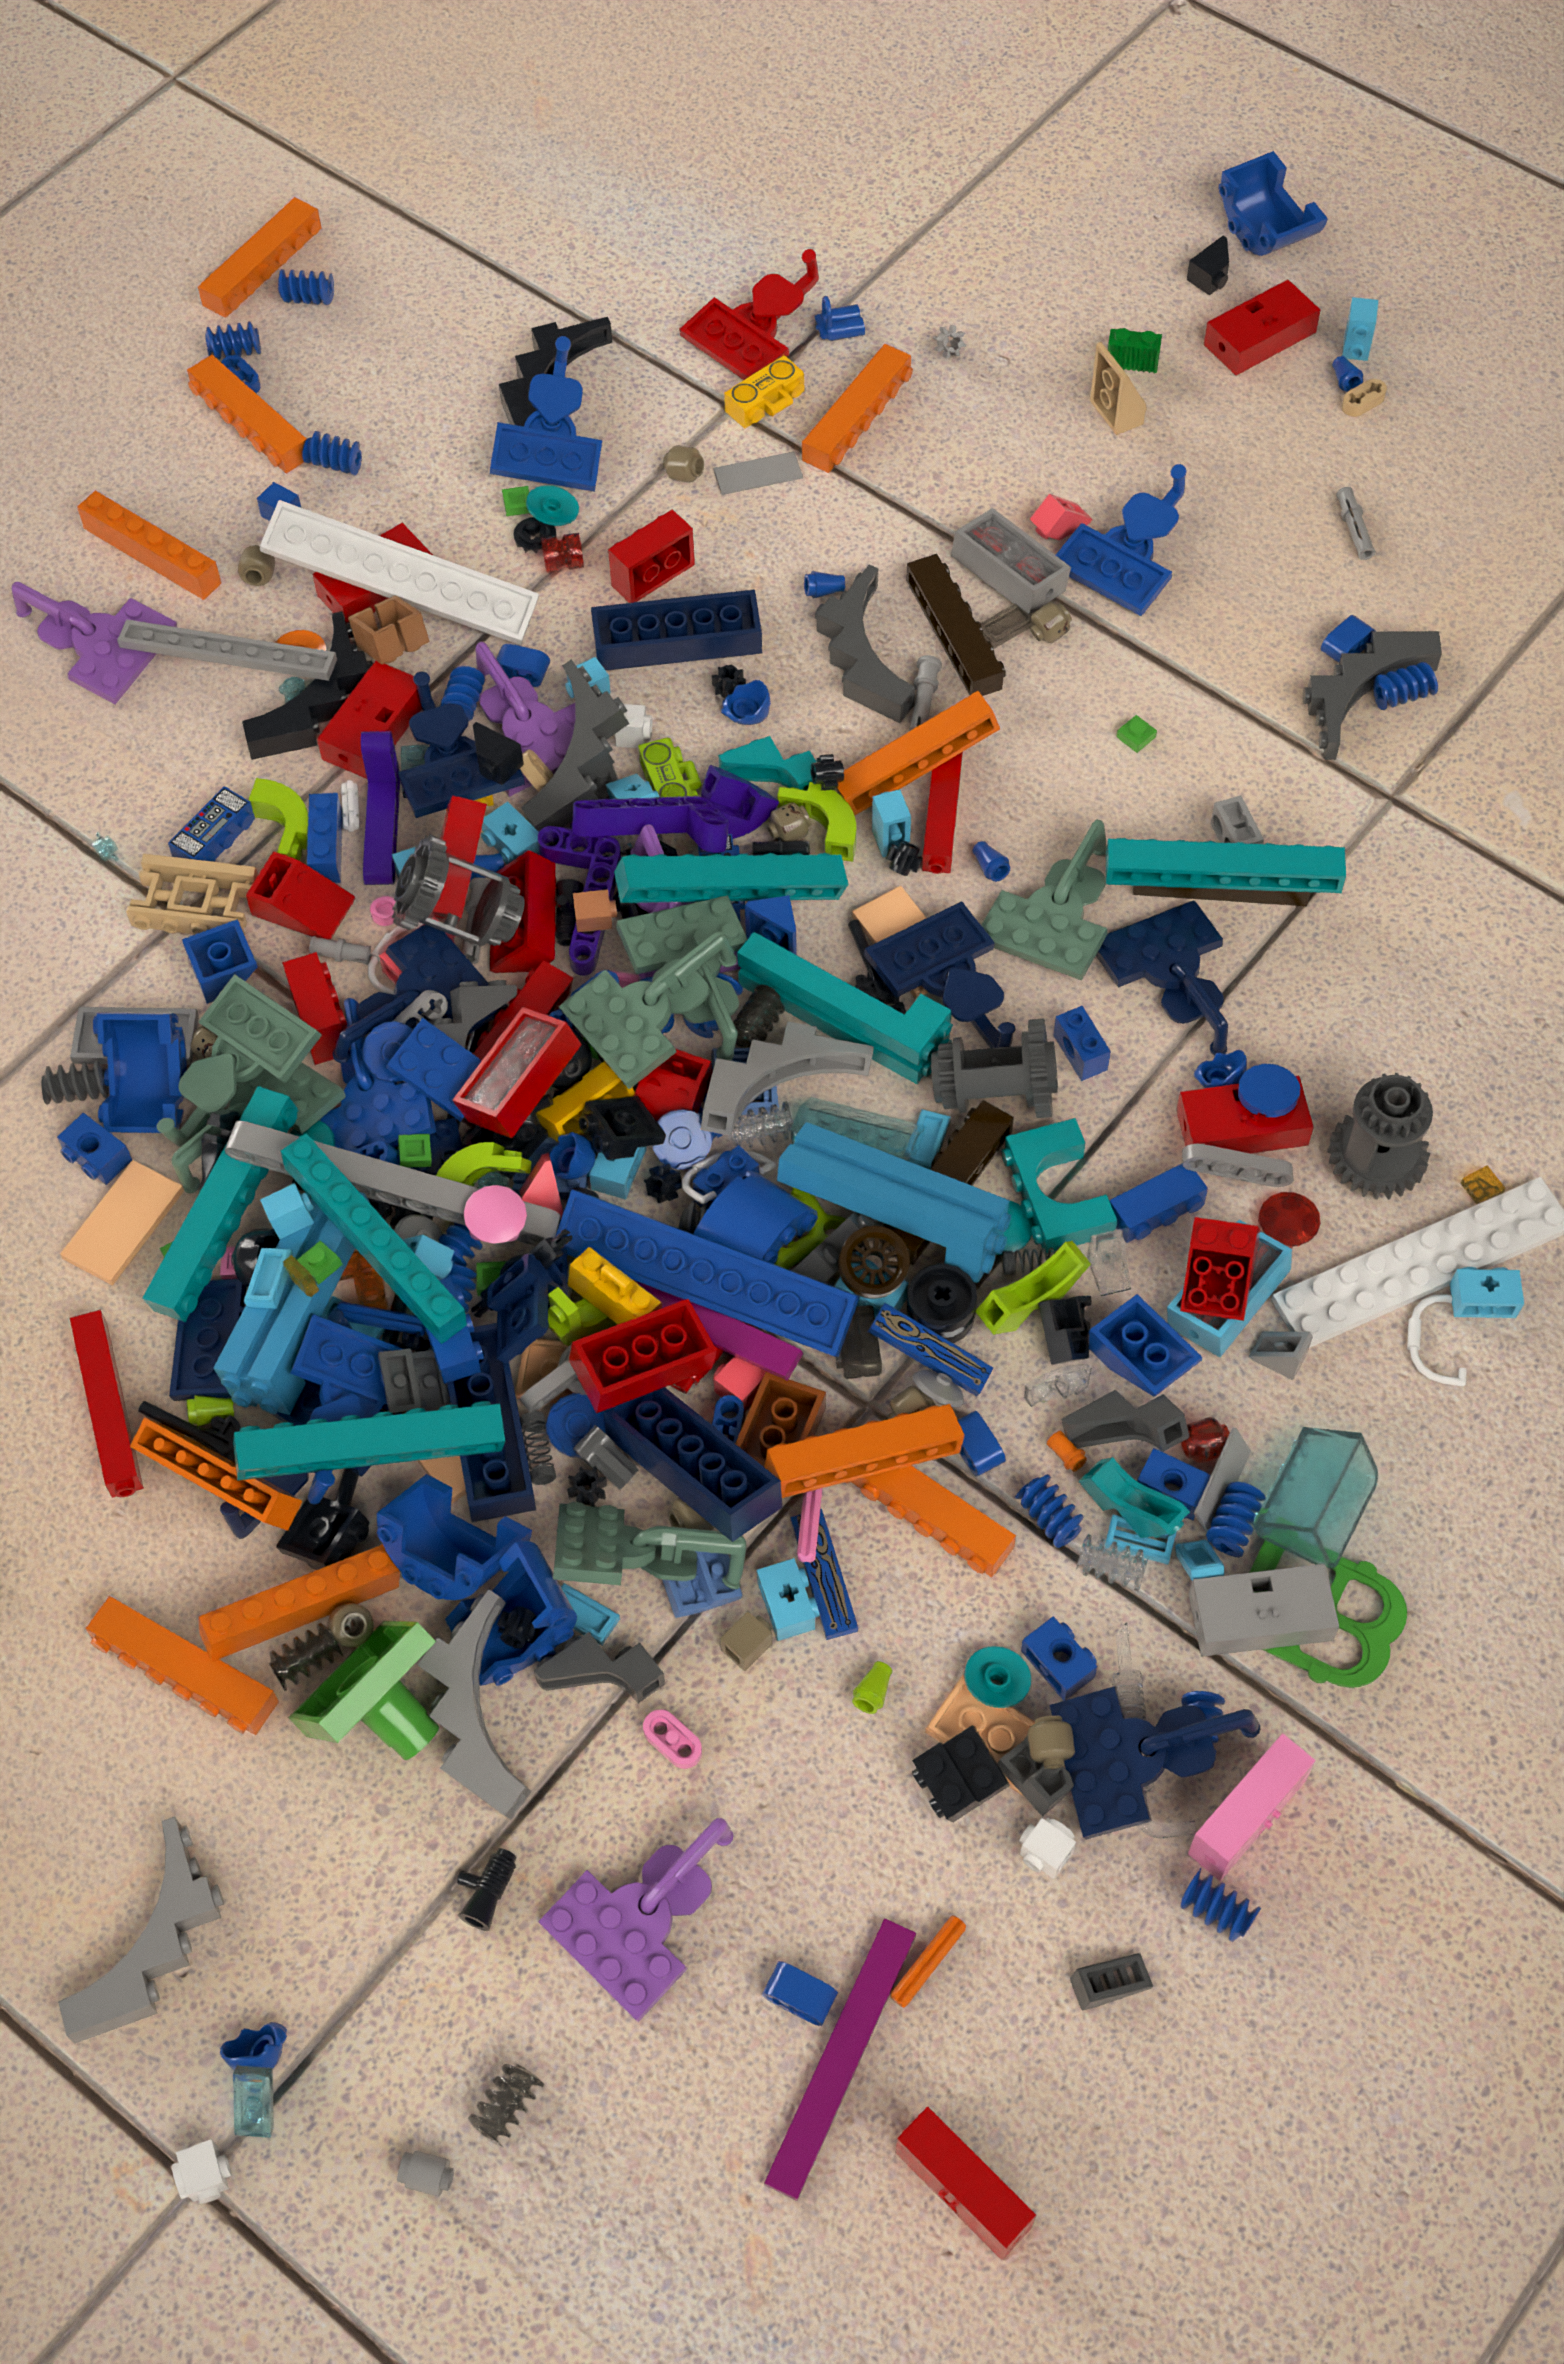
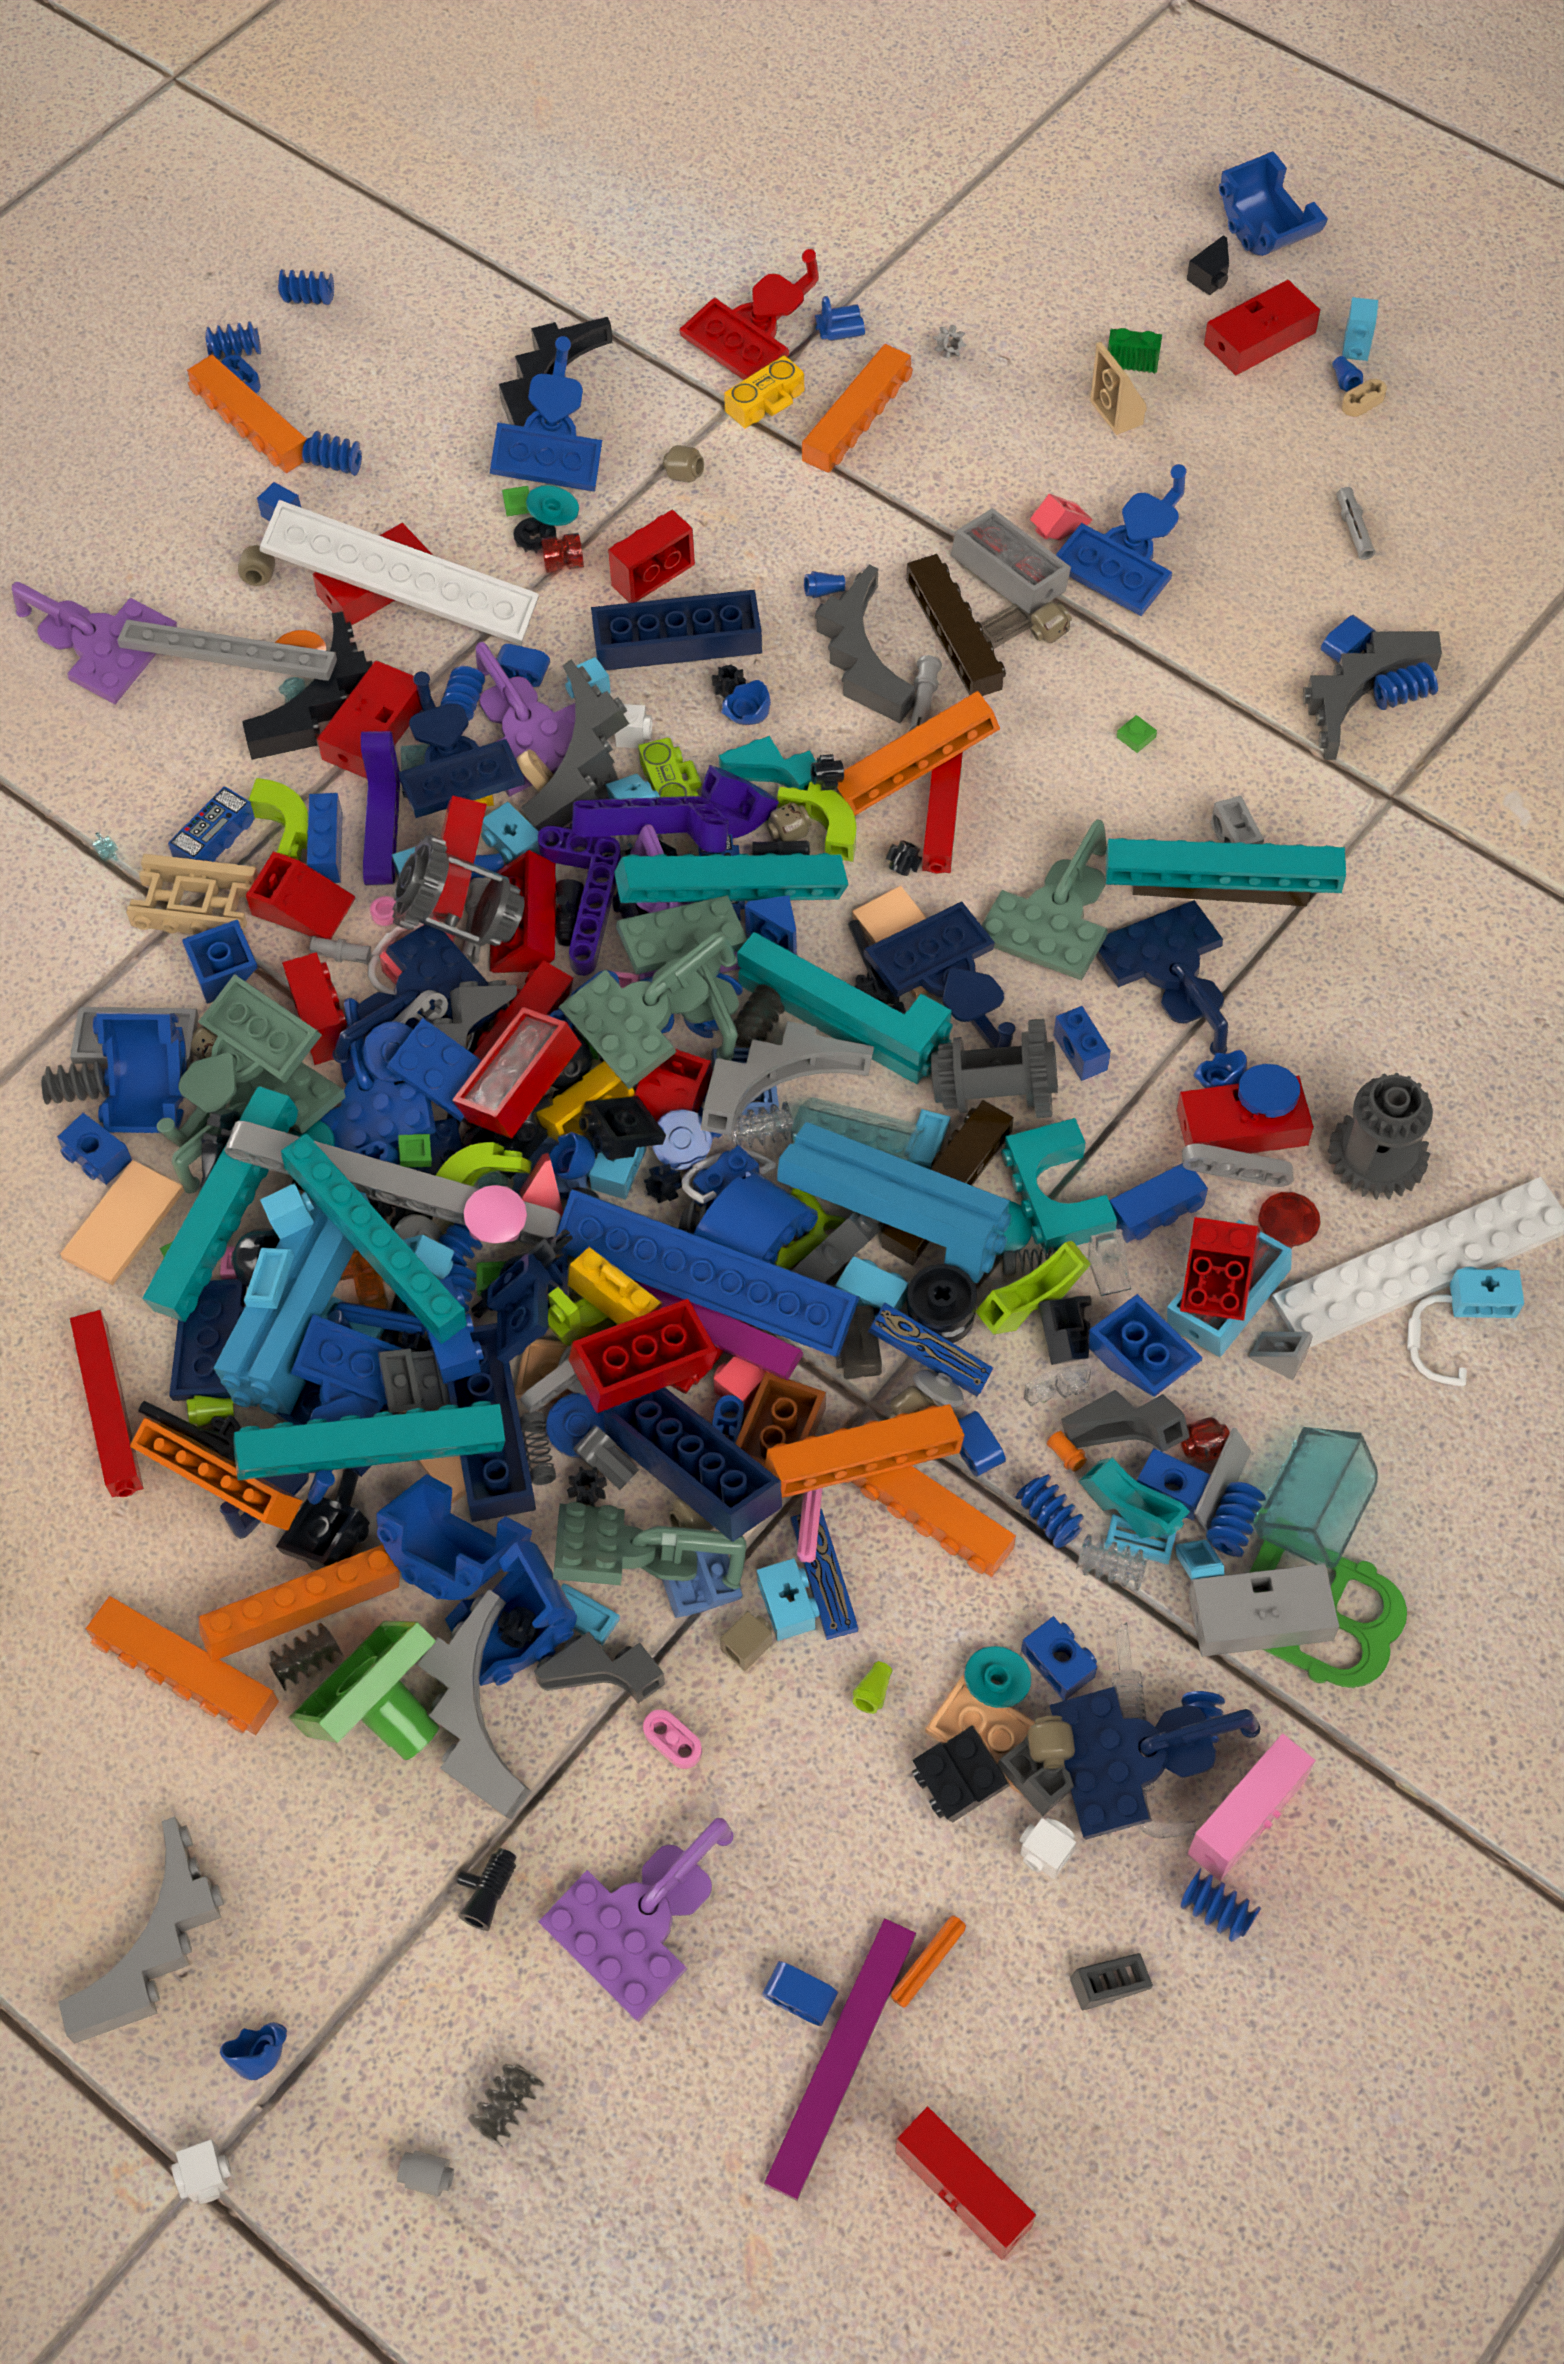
(149, 545): orange brick -> none
(253, 2101): clear light blue plate -> none
(259, 257): orange brick -> none
(300, 1276): clear yellow tile -> none
(320, 1262): bright green plate -> none
(350, 806): white axle -> none
(359, 1632): dark tan head -> none
(400, 630): medium nougat piece -> none
(496, 754): black slope -> none
(594, 910): nougat brick -> none
(758, 473): light grey piece -> none
(890, 820): medium azure brick -> none
(891, 1240): dark brown wheel -> none
(993, 864): blue cone -> none
(1482, 1185): clear yellow tile -> none

